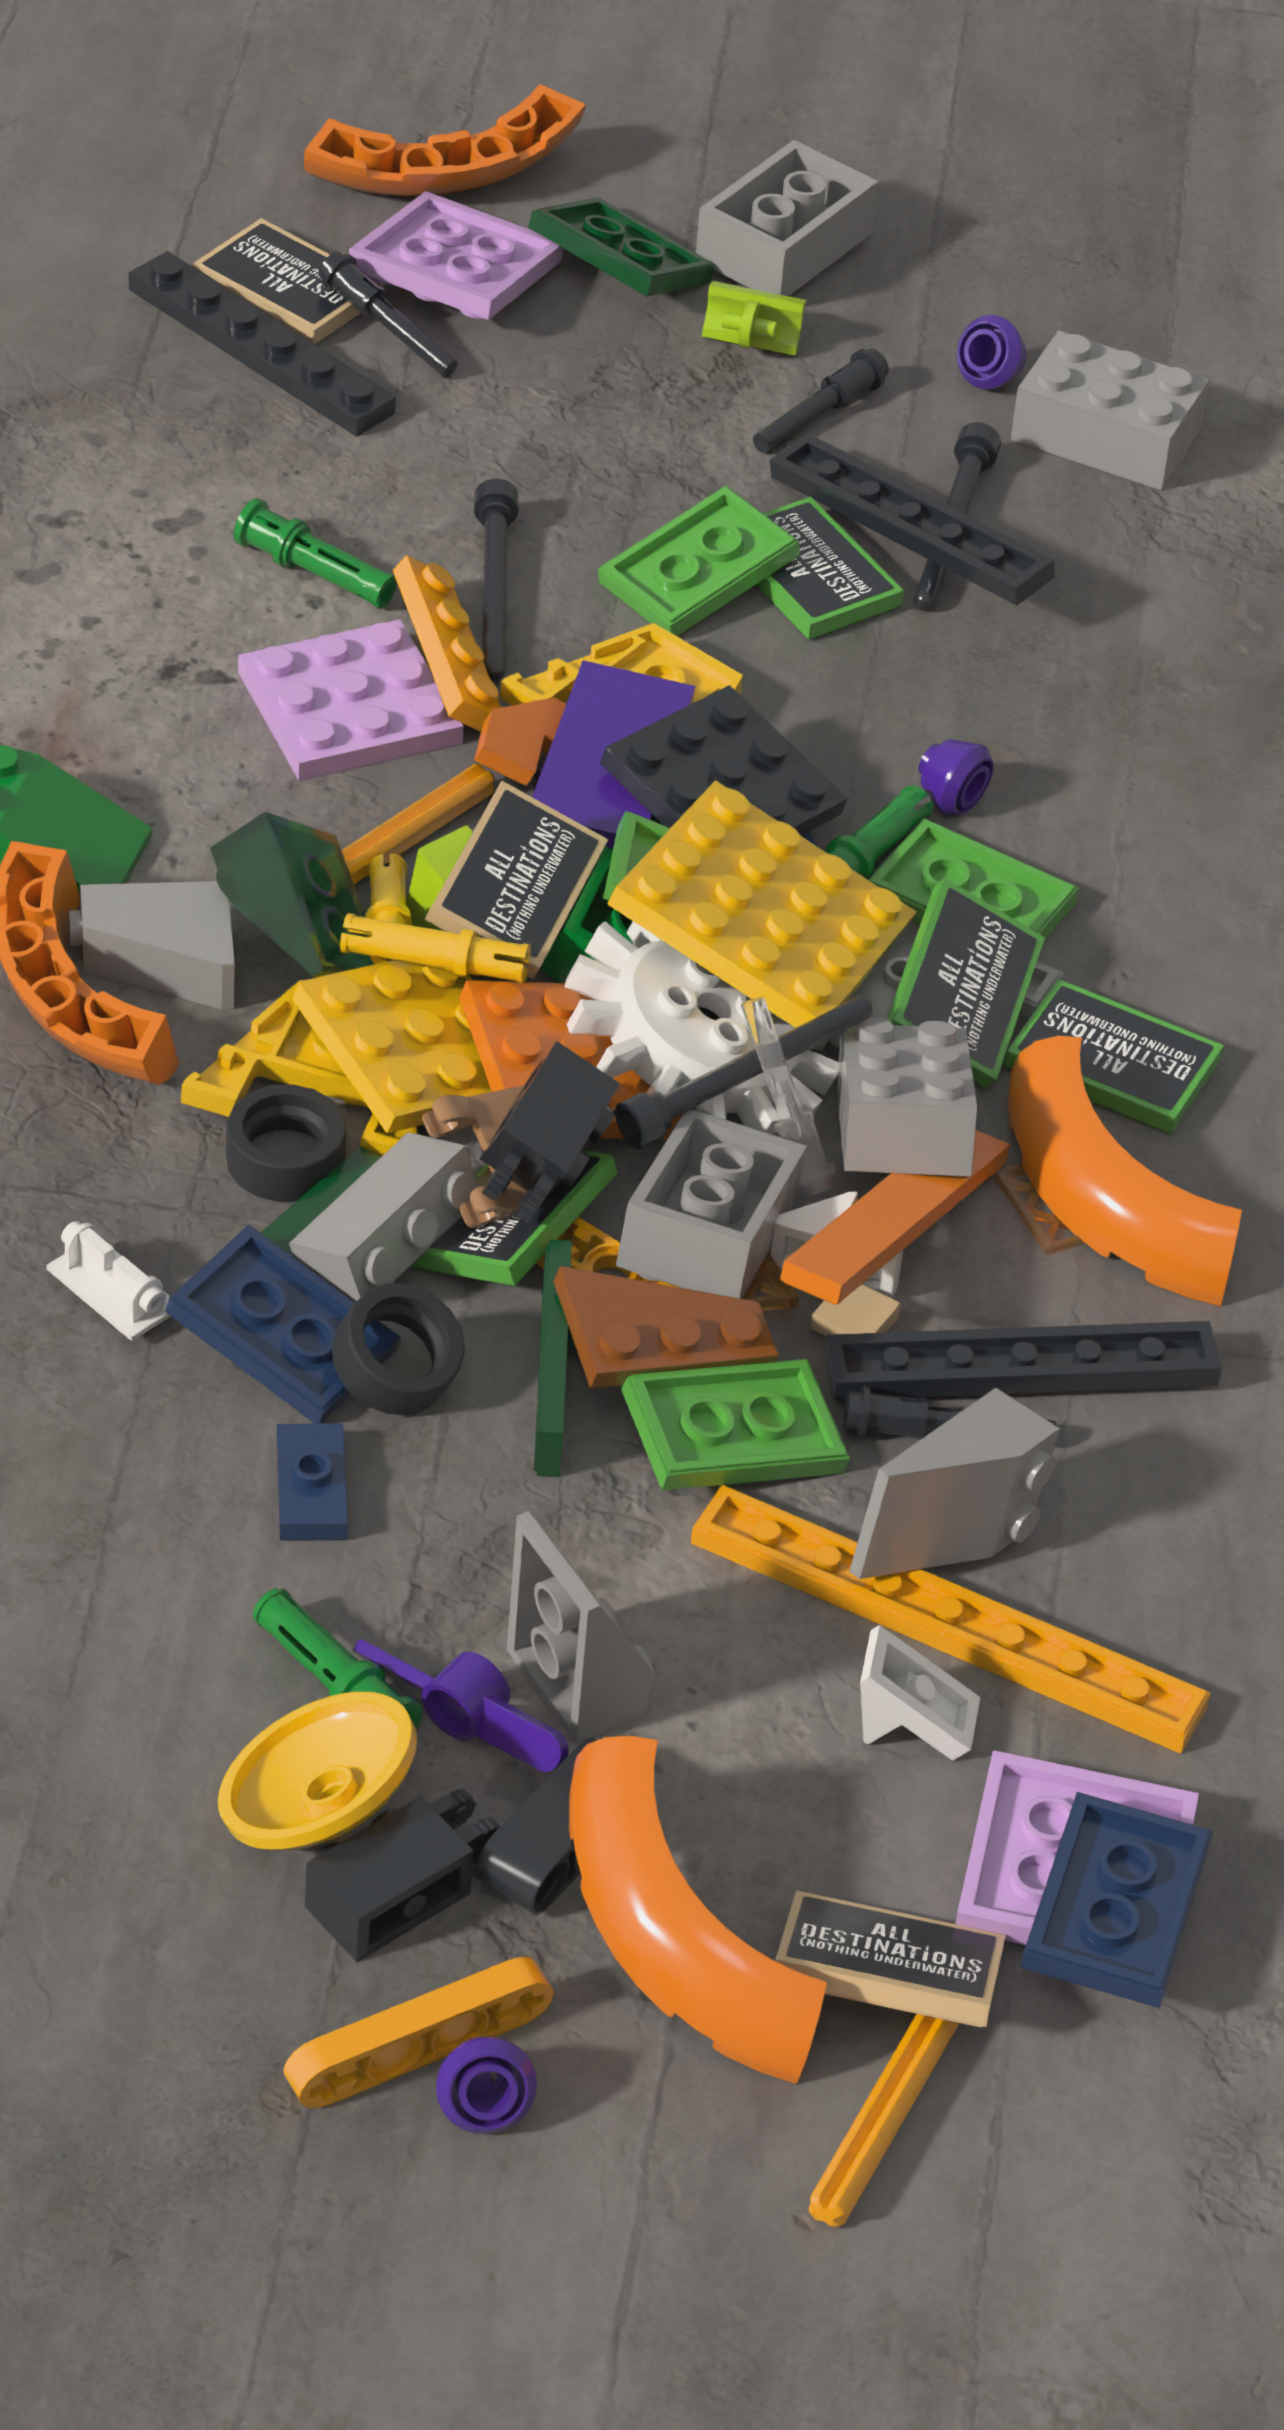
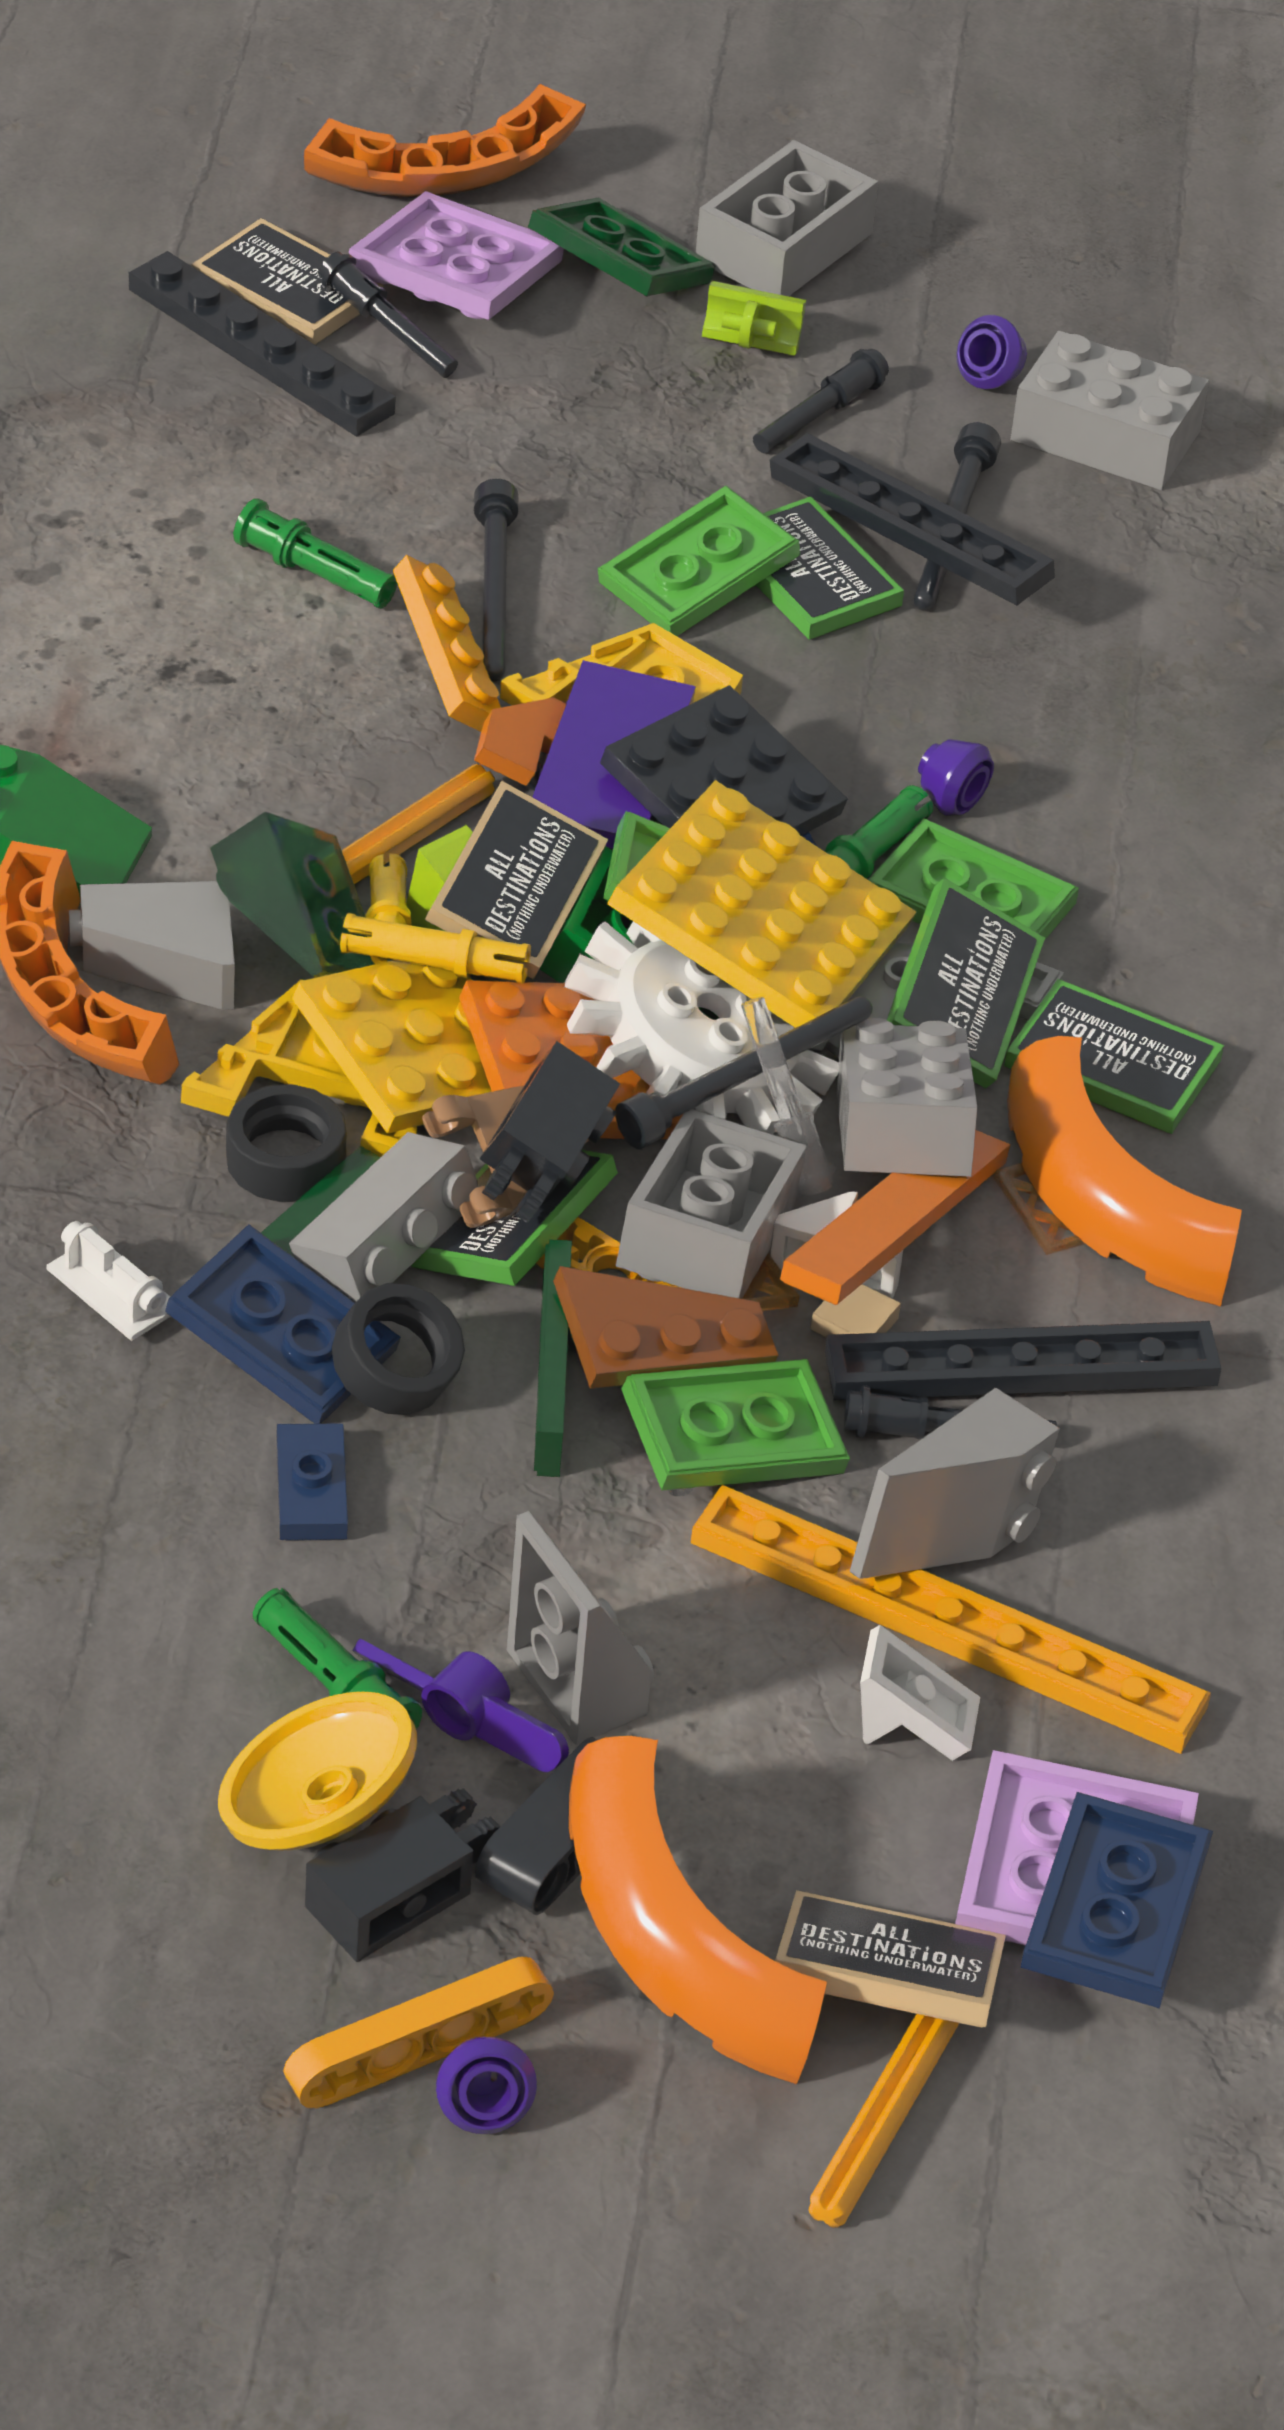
(349, 699): lavender plate -> none

